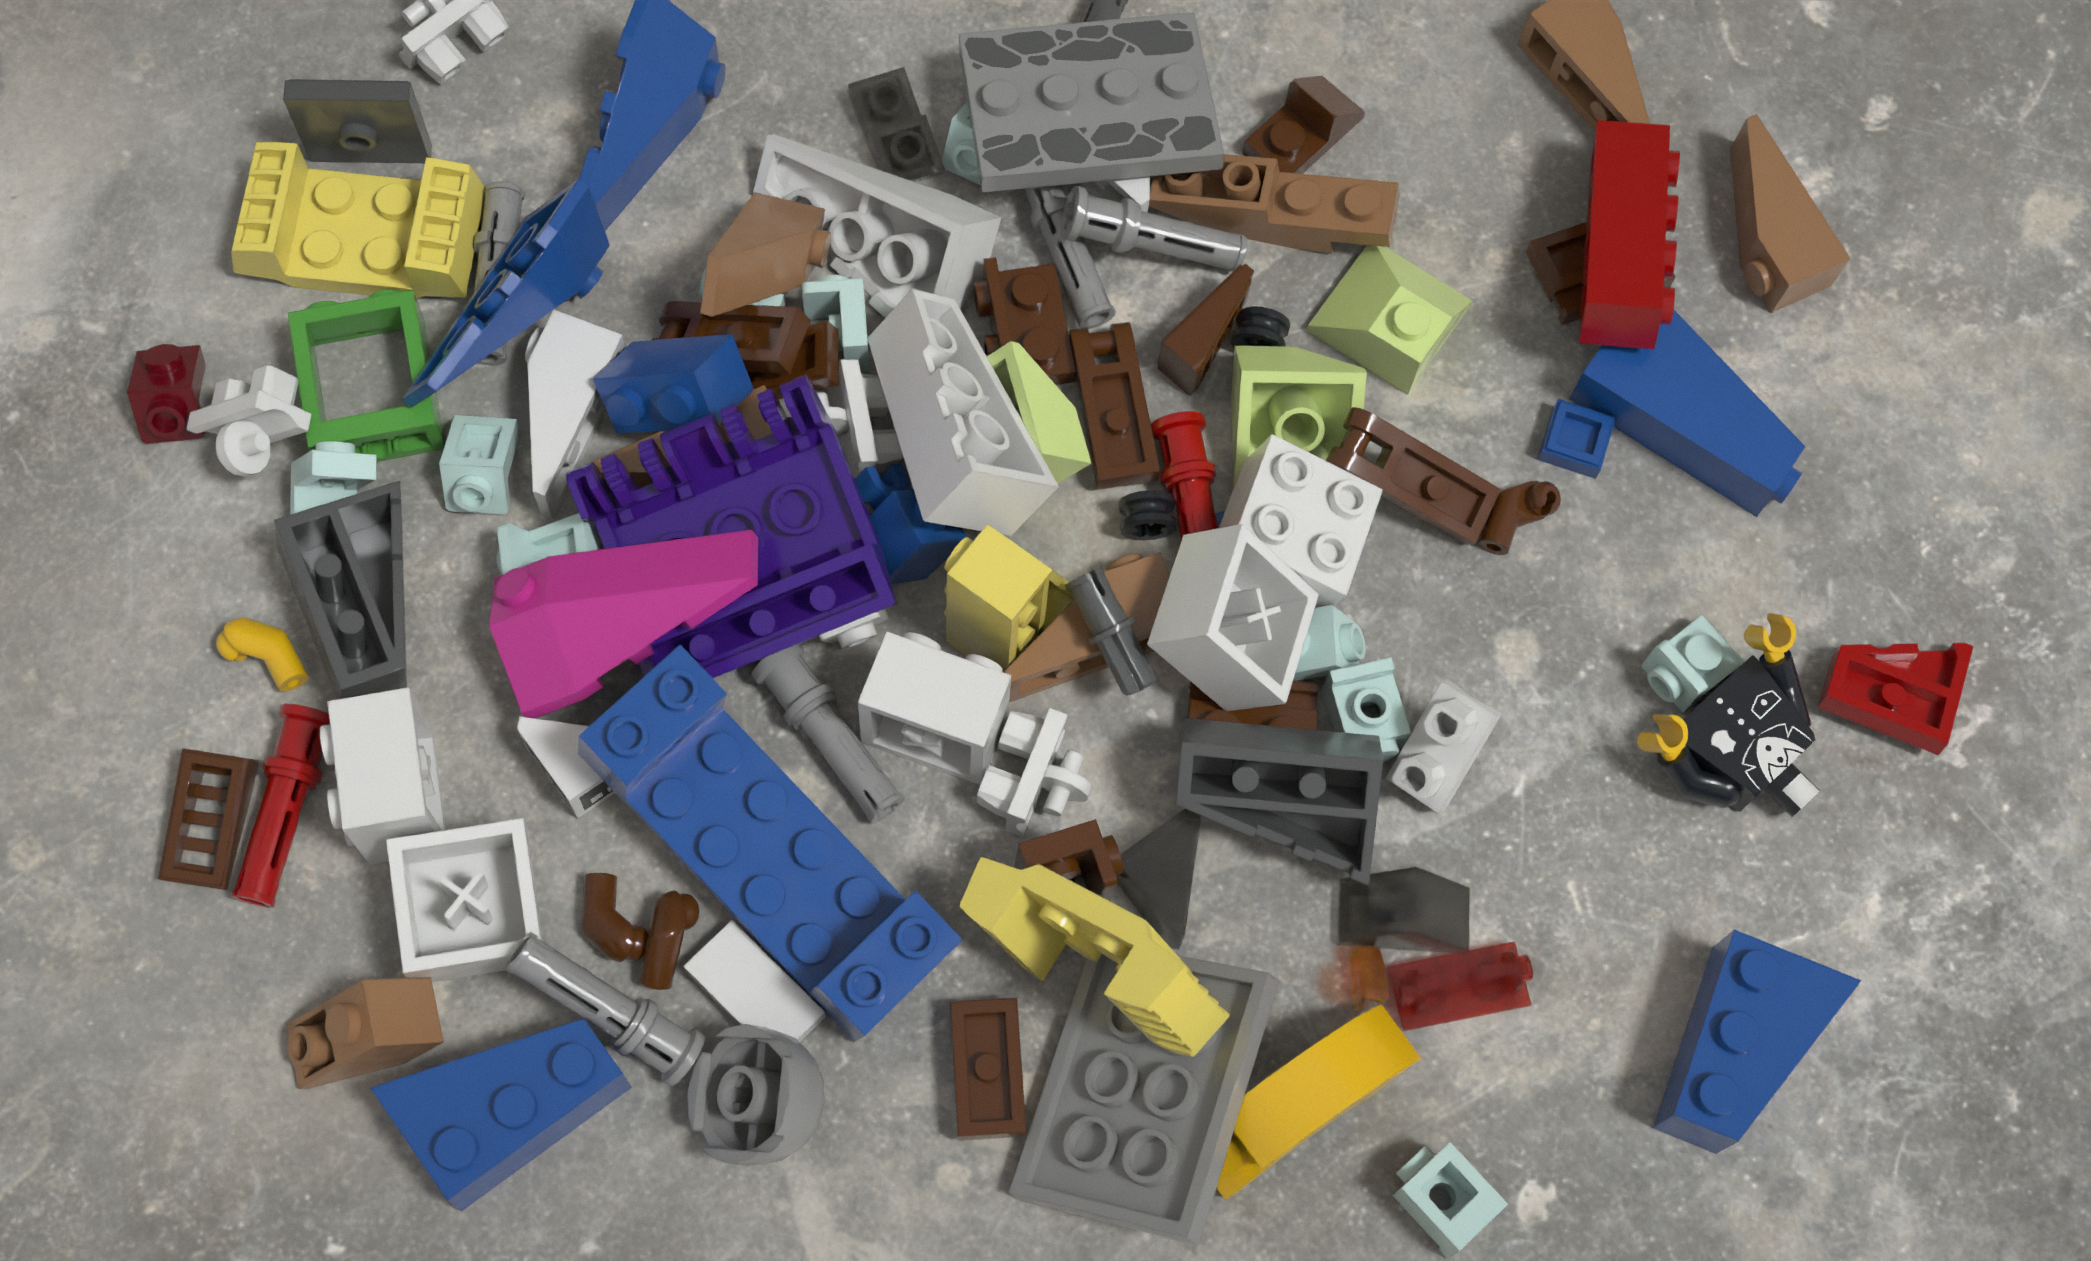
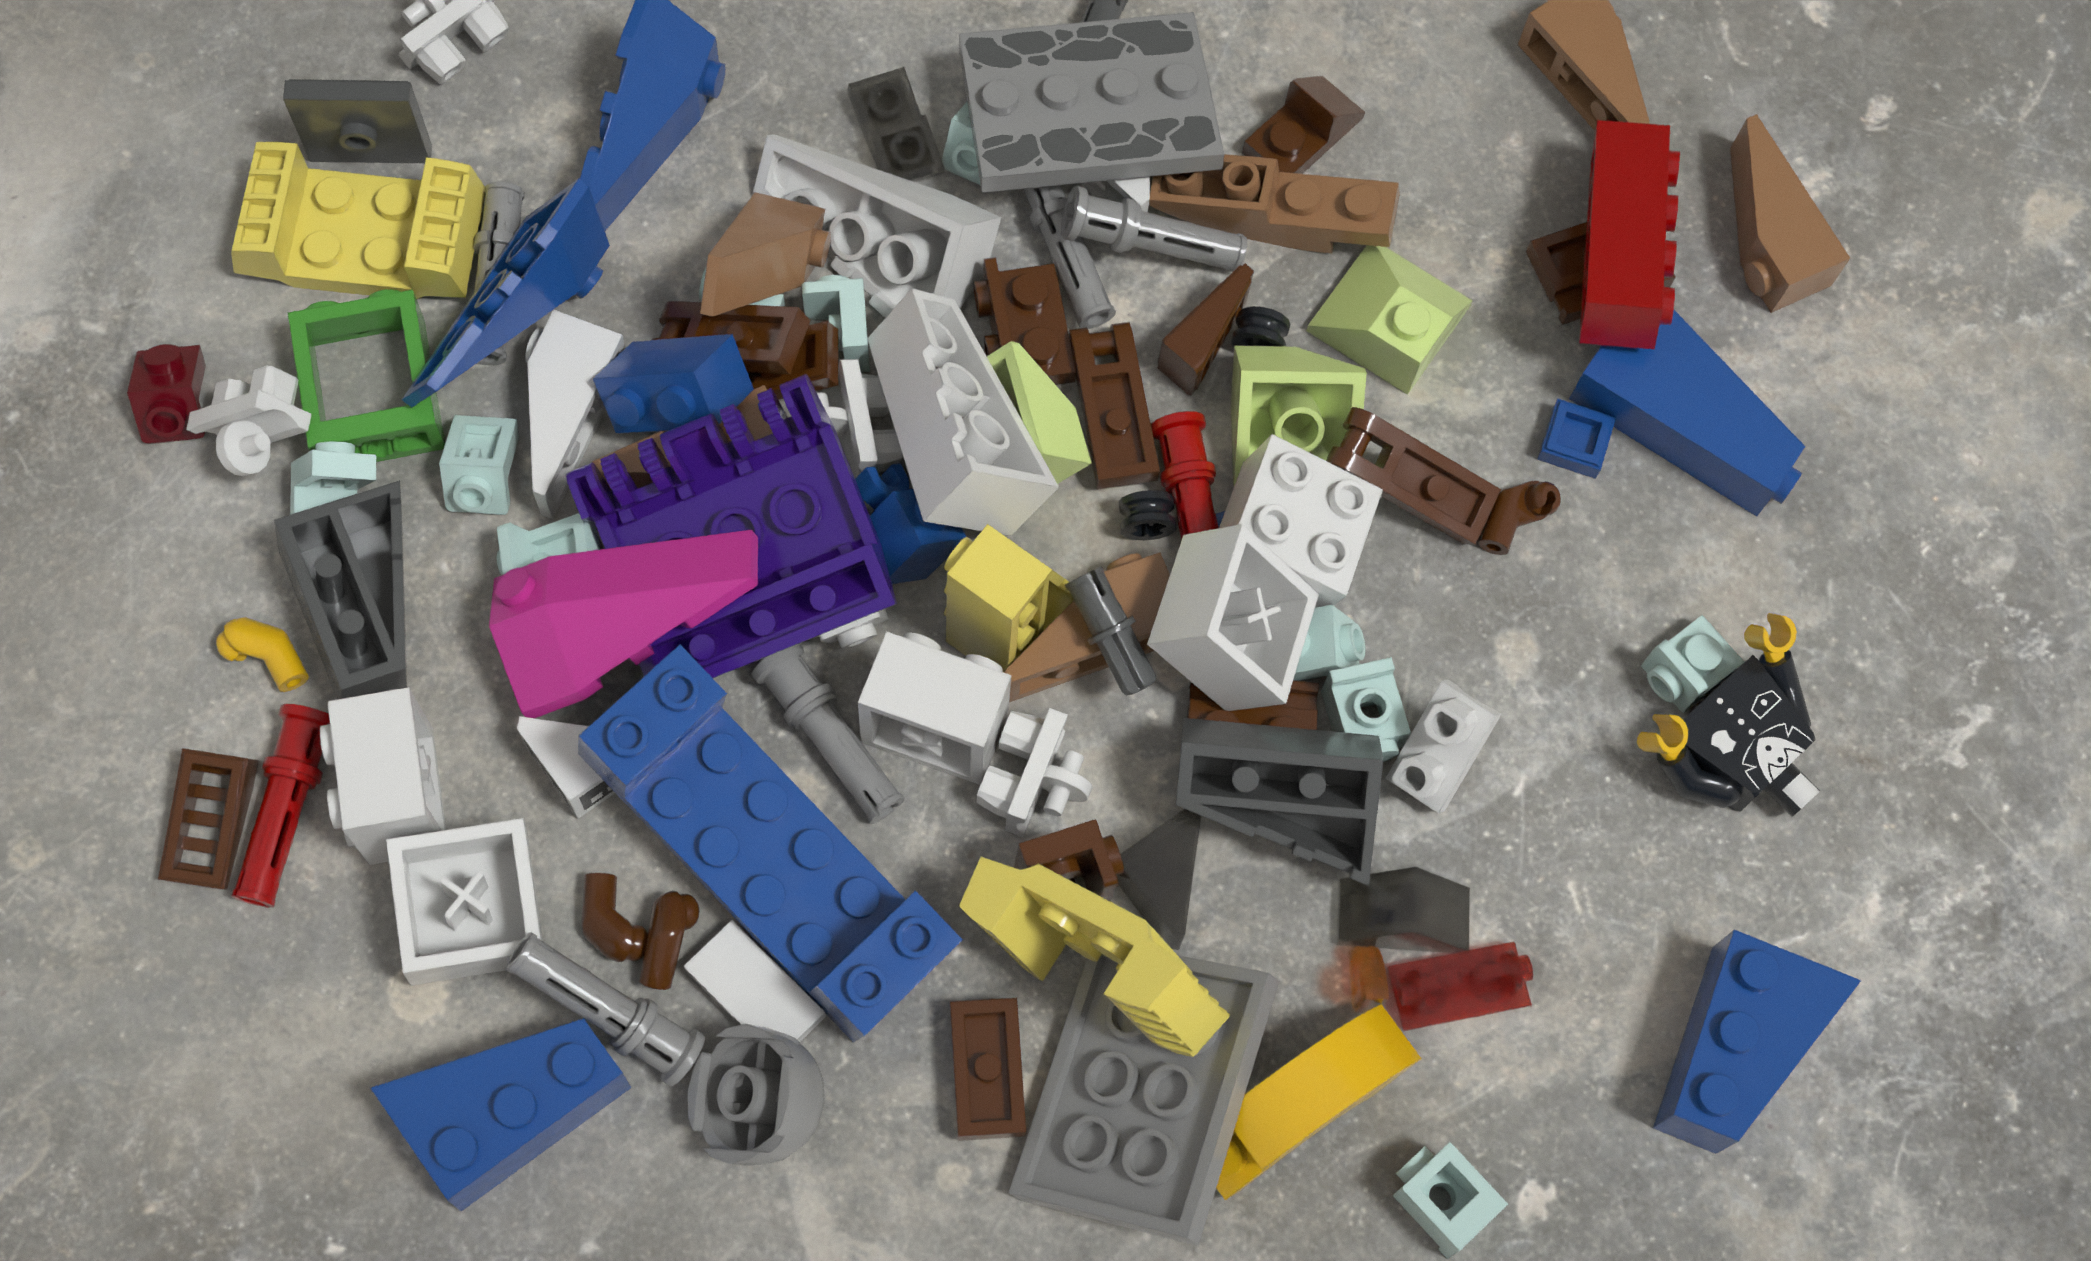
(364, 1030): medium nougat slope -> none
(1898, 690): red wing -> none

